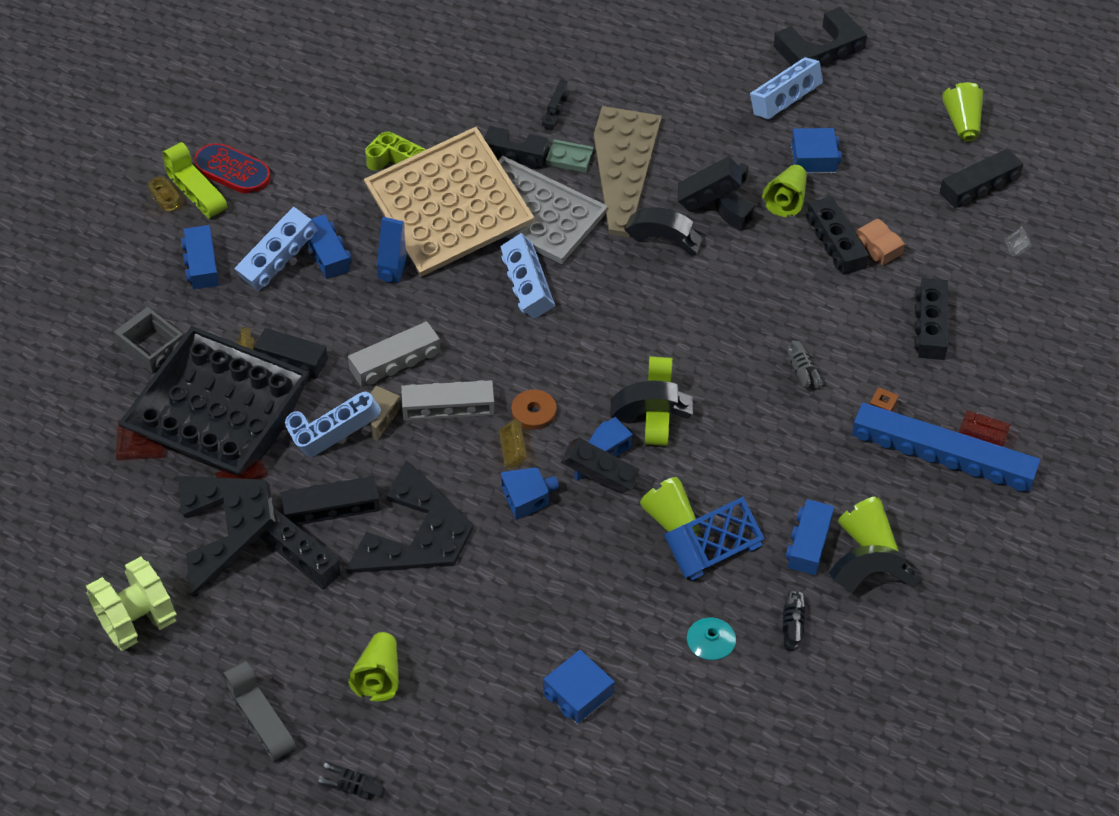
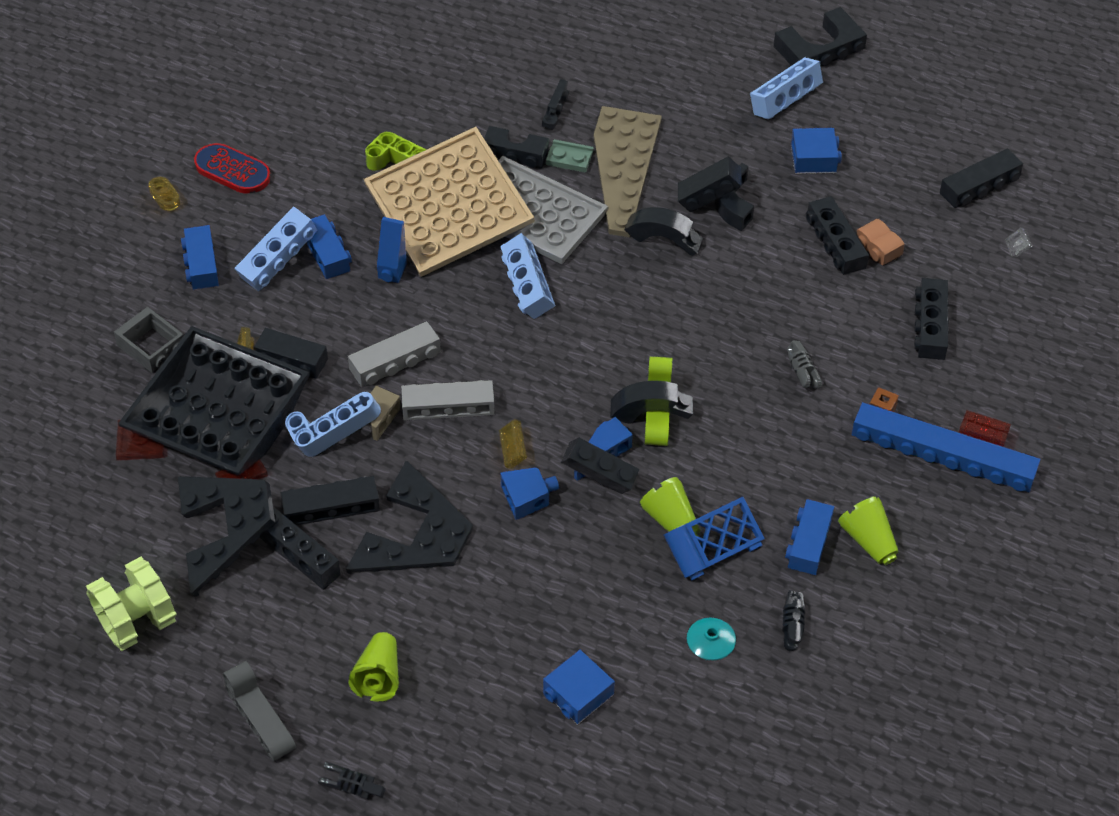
(188, 178): lime beam -> none
(534, 398): dark orange tile -> none
(786, 192): lime cone -> none
(866, 560): black arch -> none
(964, 109): lime cone -> none

